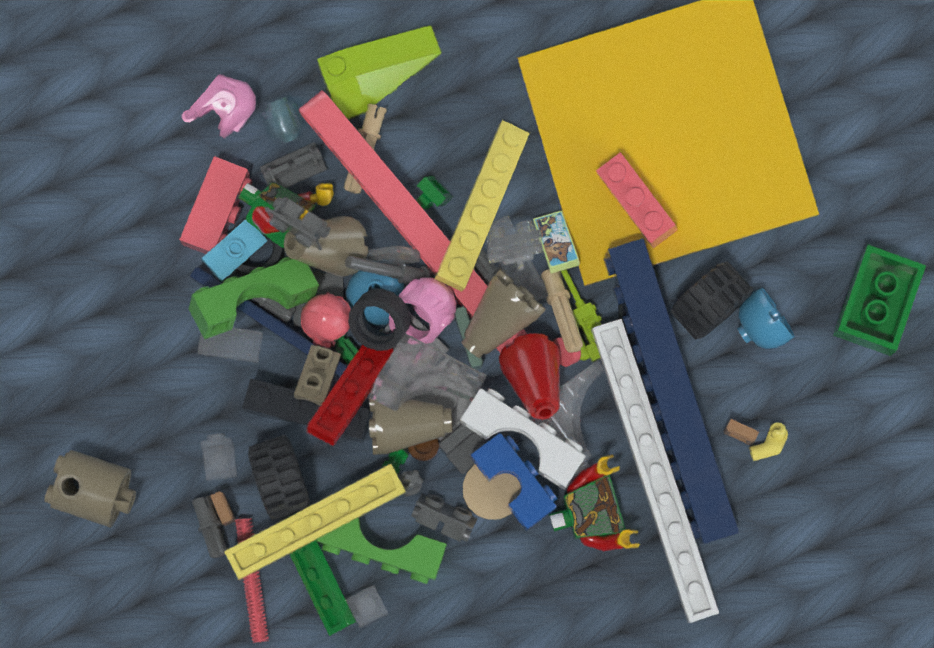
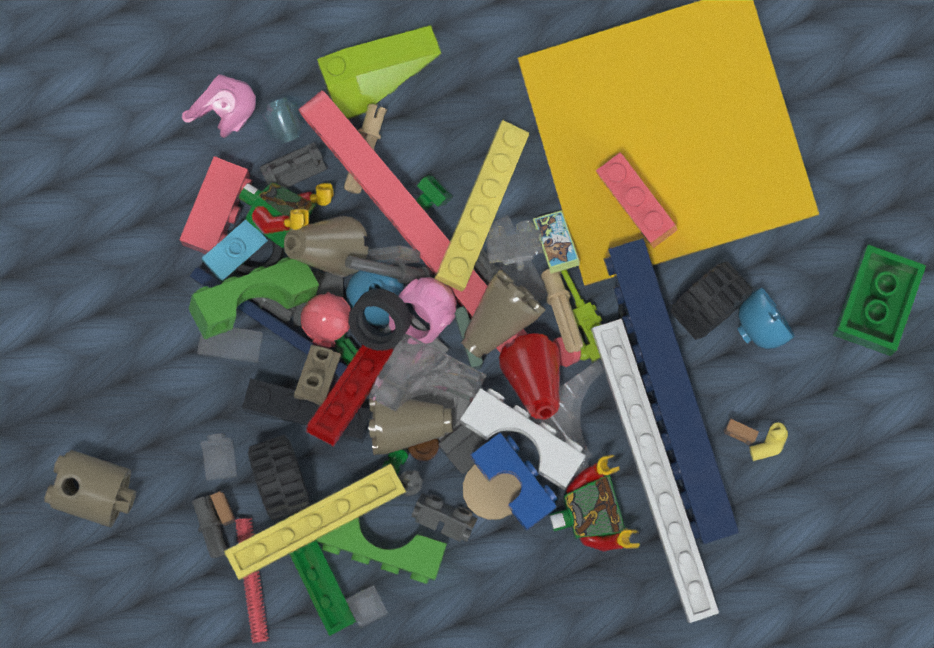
(306, 231): dark grey hinge -> none

